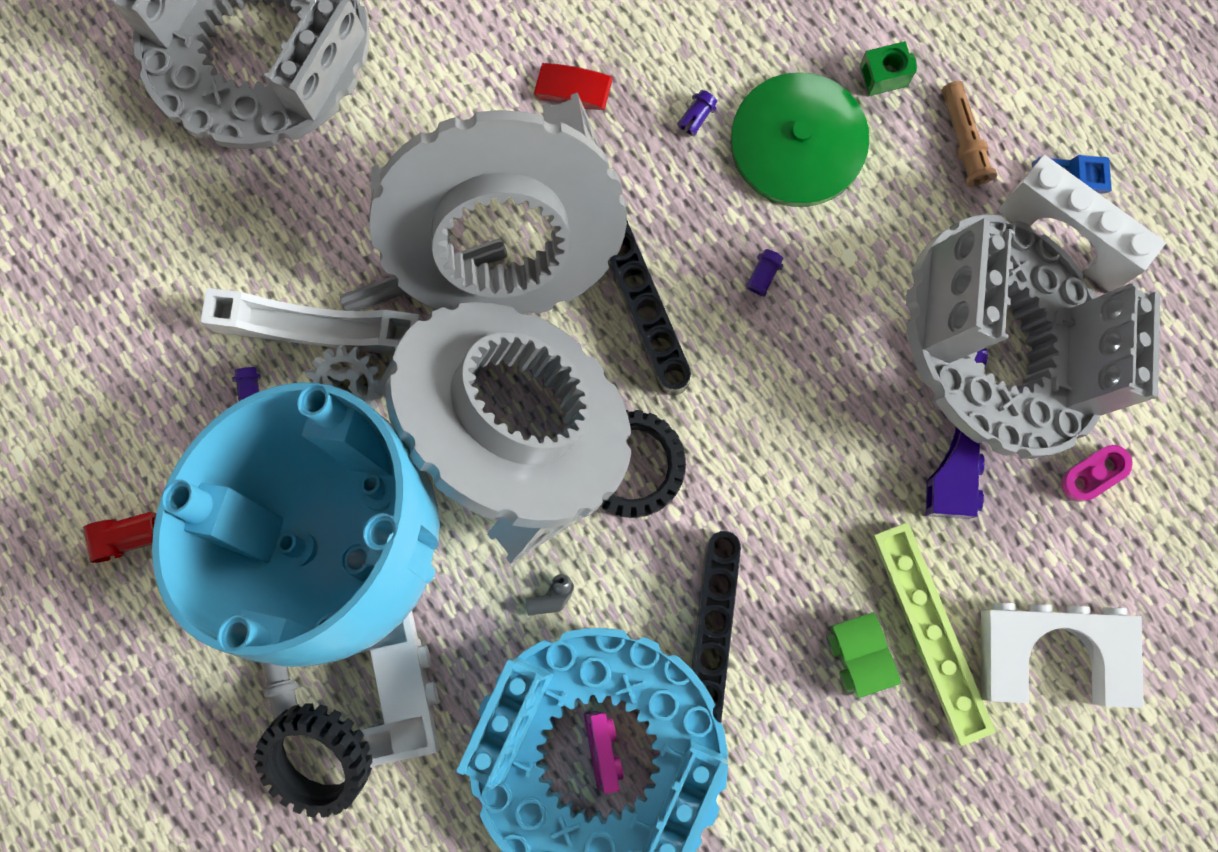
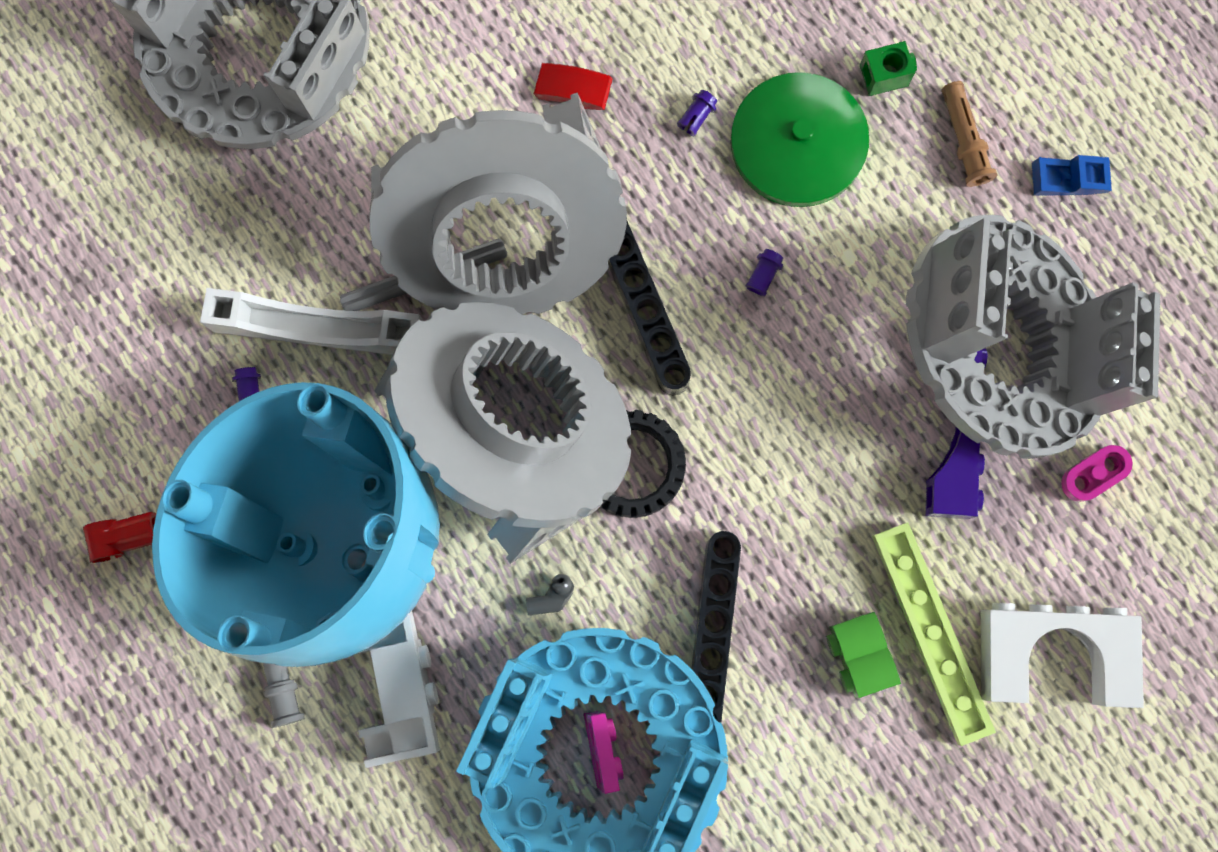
(296, 787): black tyre -> none
(335, 374): white gear -> none
(1120, 241): white arch -> none

